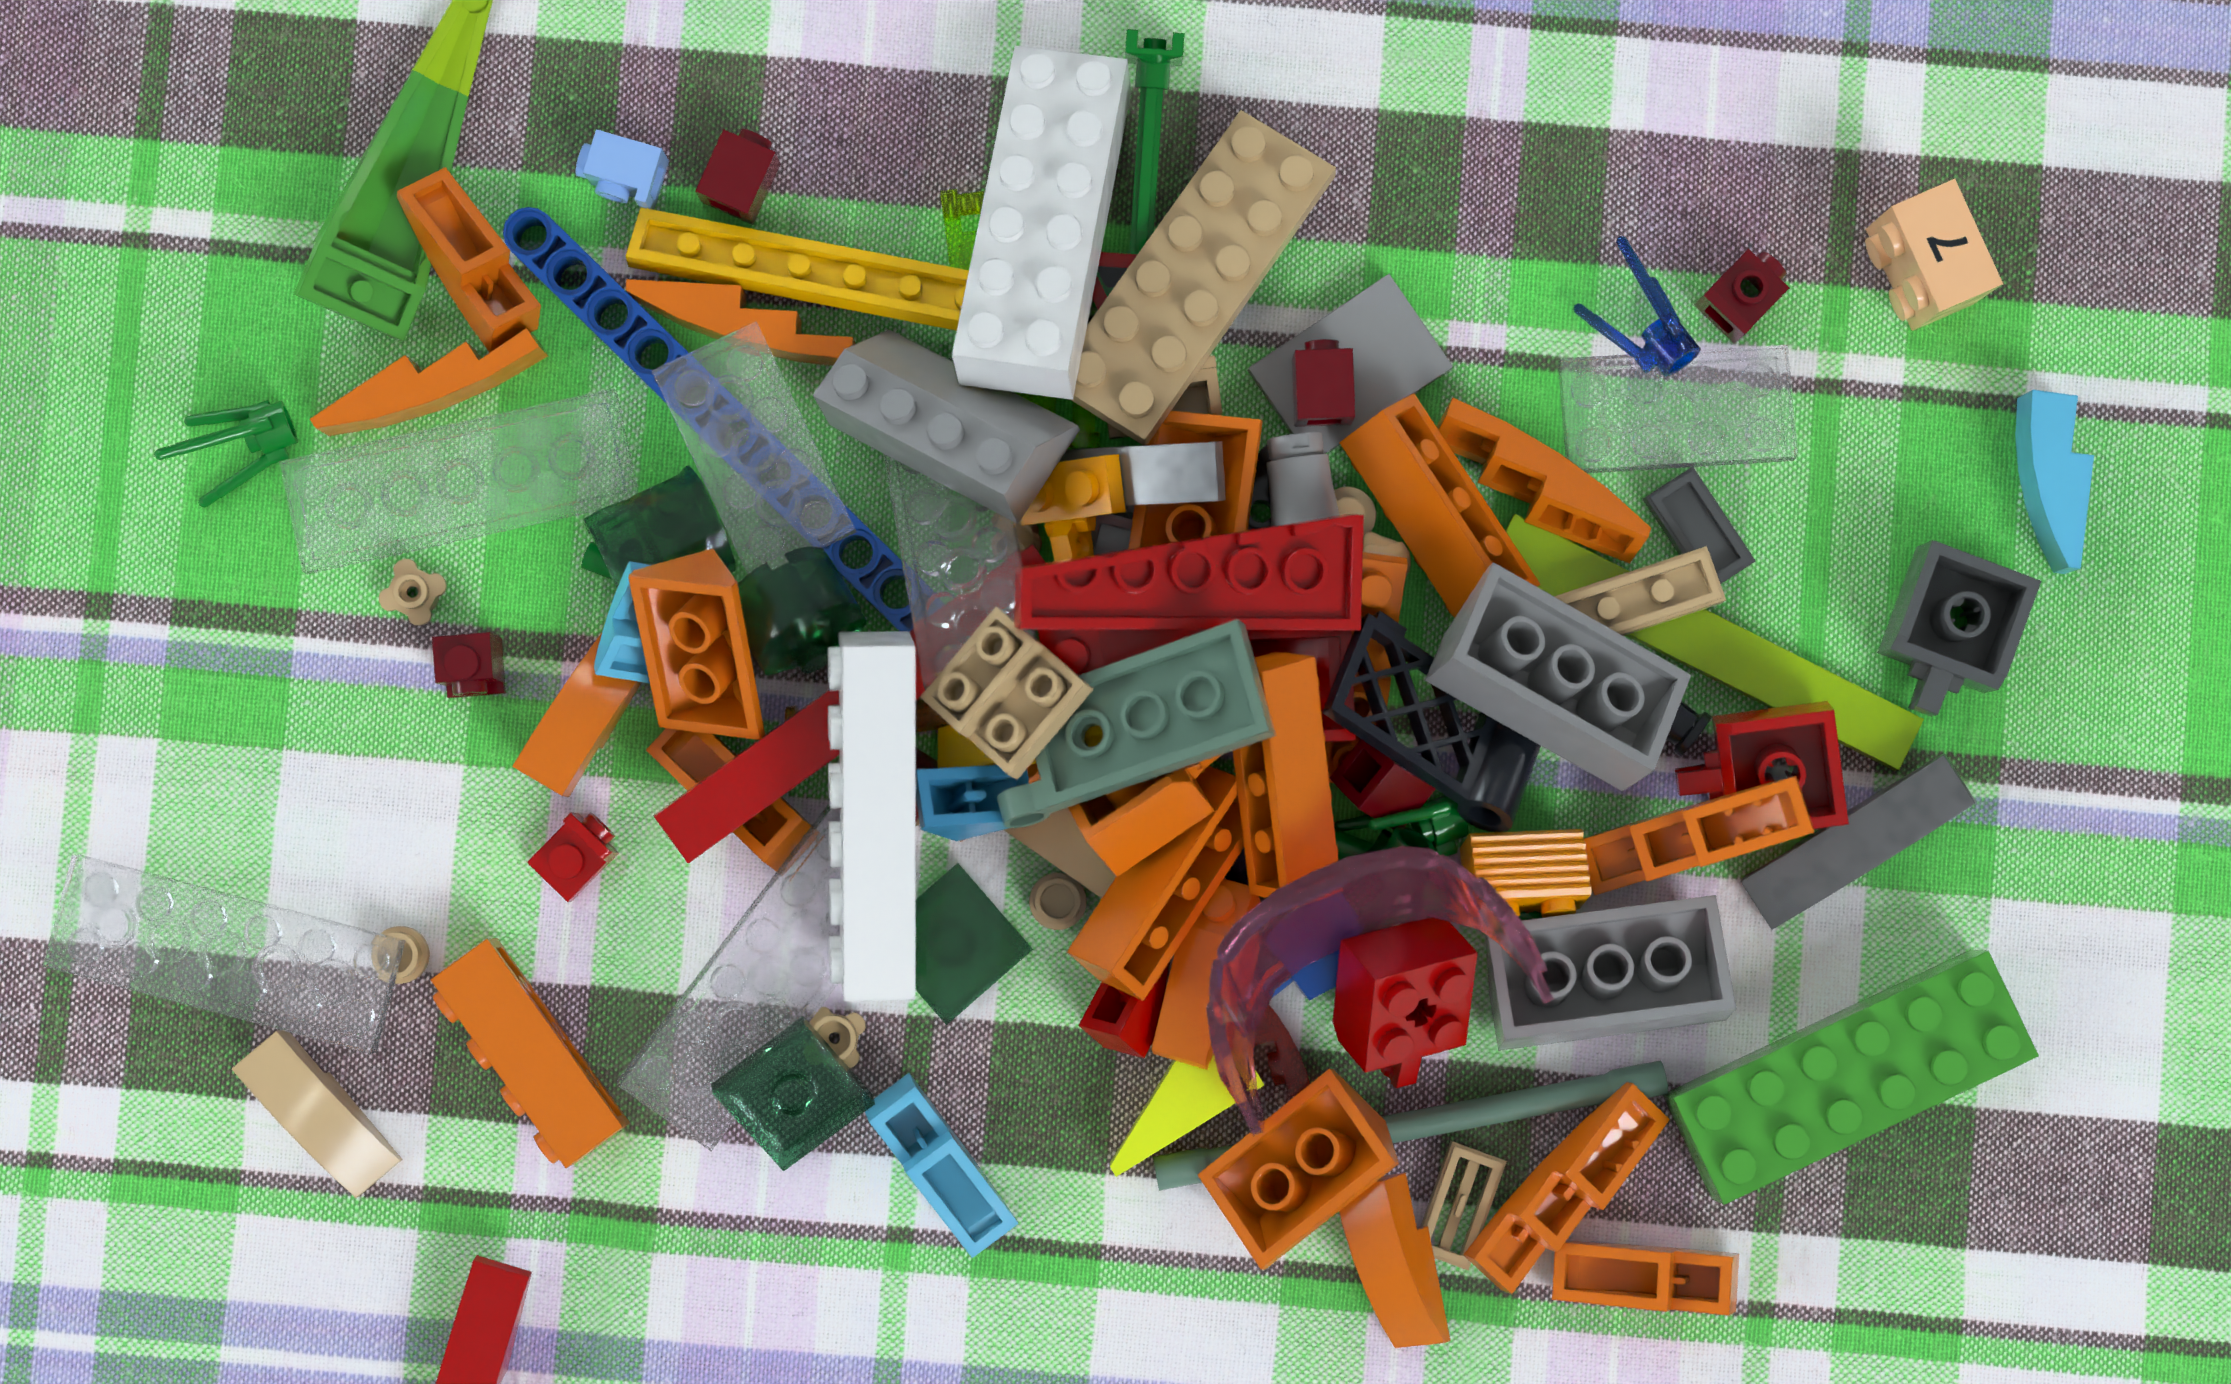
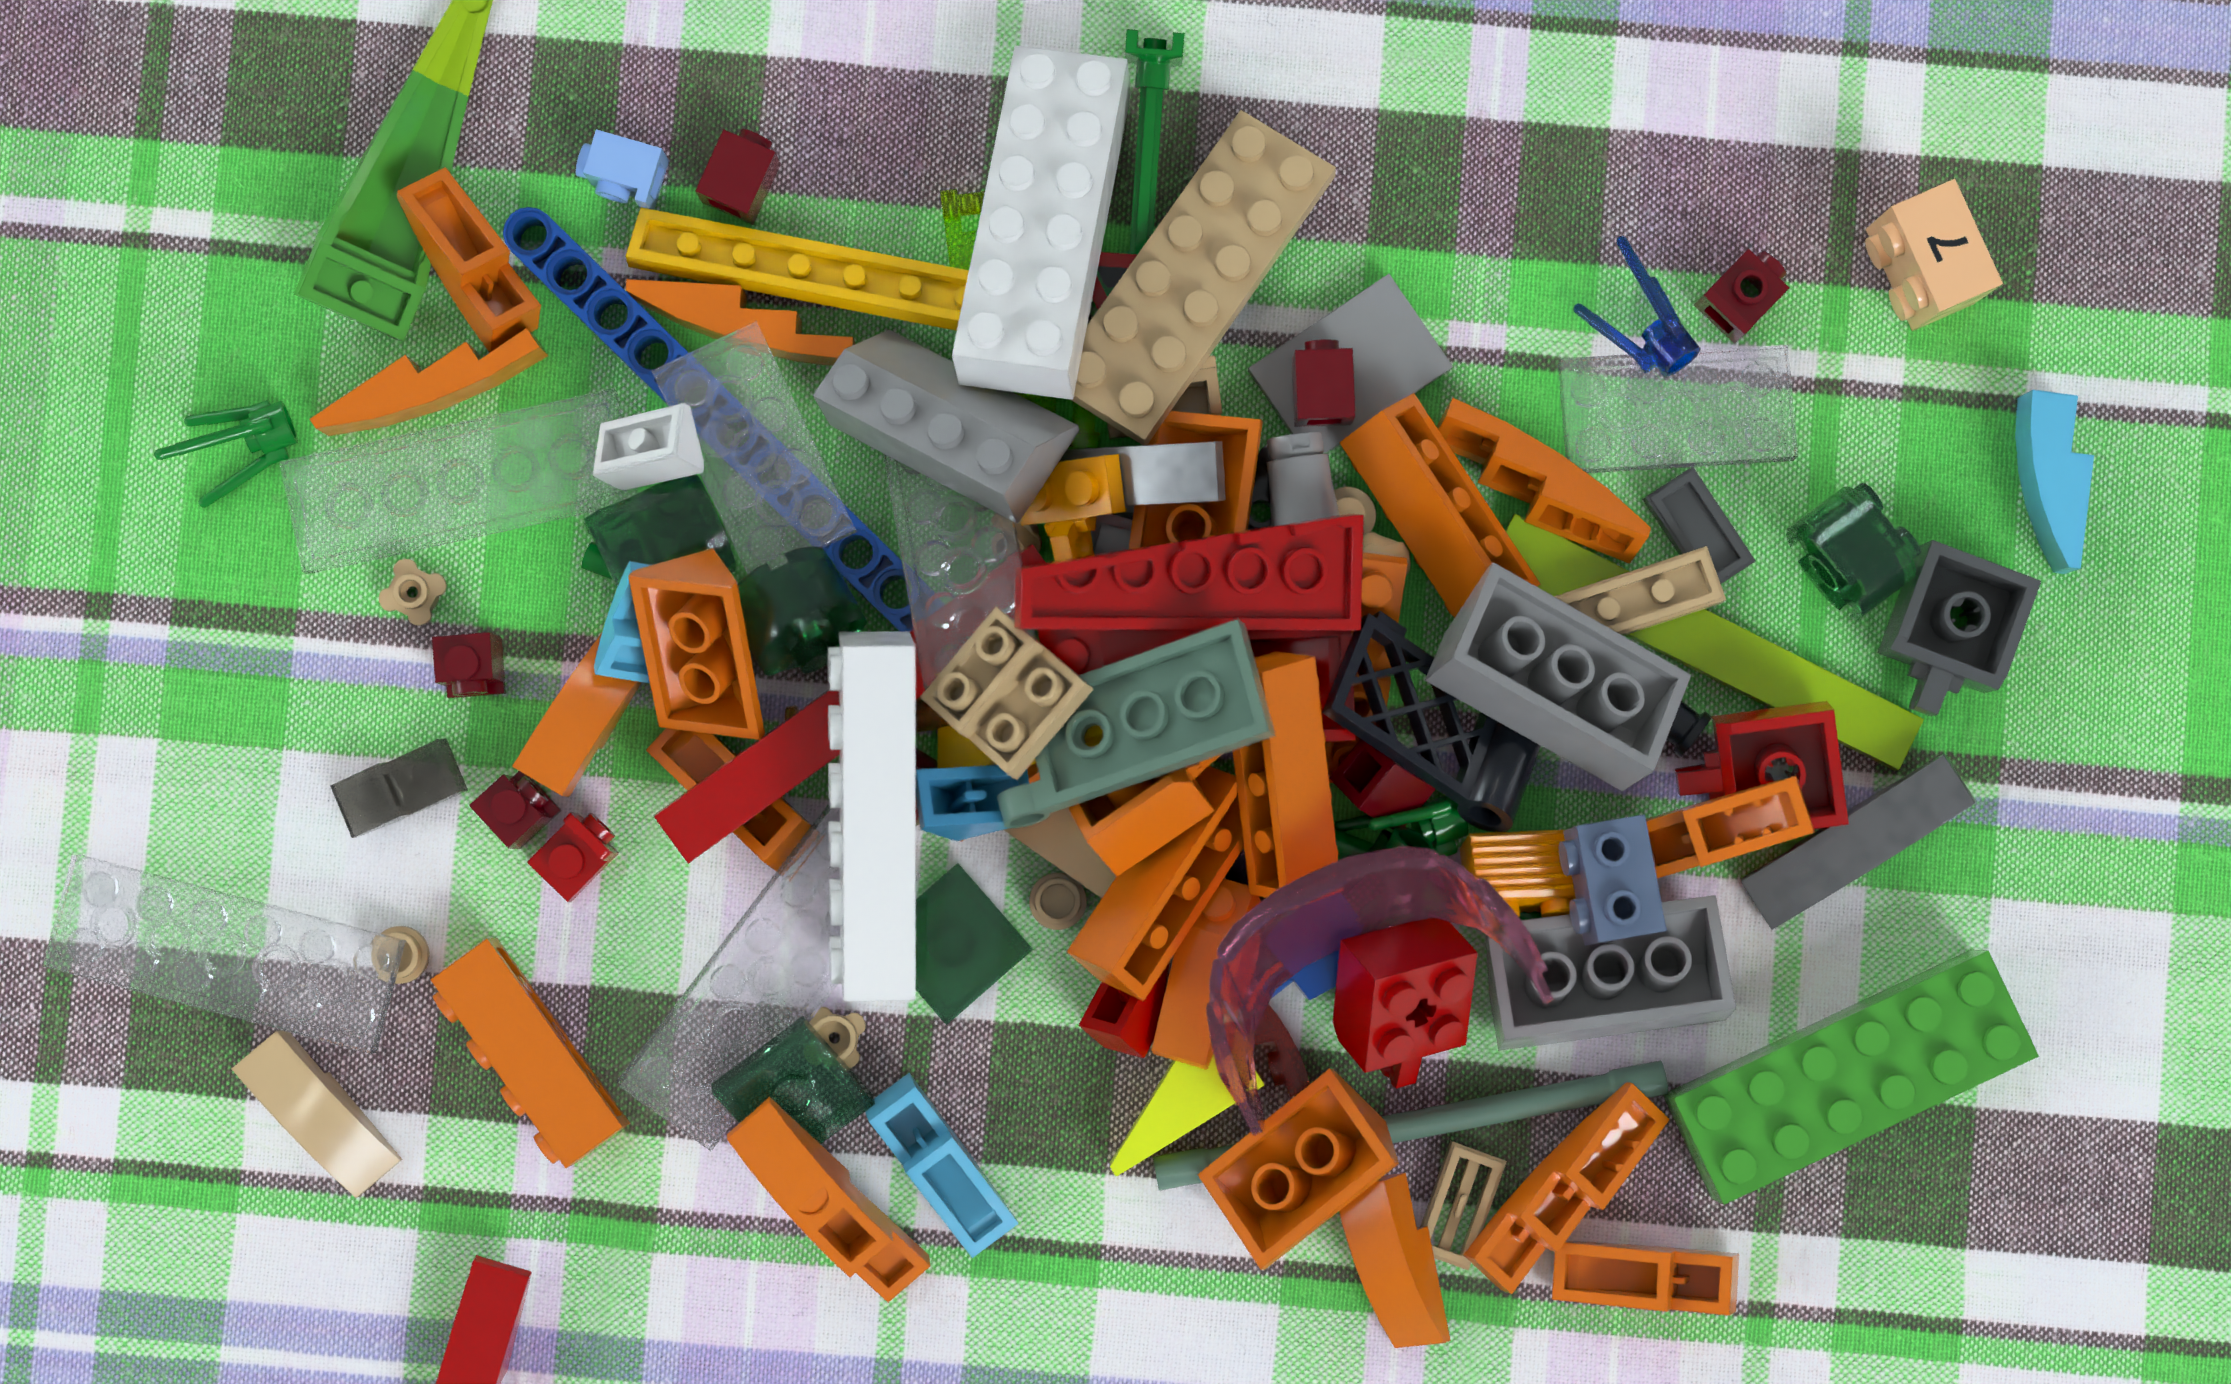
(399, 788): none -> clear smoke slope
(515, 809): none -> dark red brick
(648, 448): none -> white slope
(824, 1202): none -> orange slope
(1612, 880): none -> sand blue brick
(1854, 550): none -> clear green brick

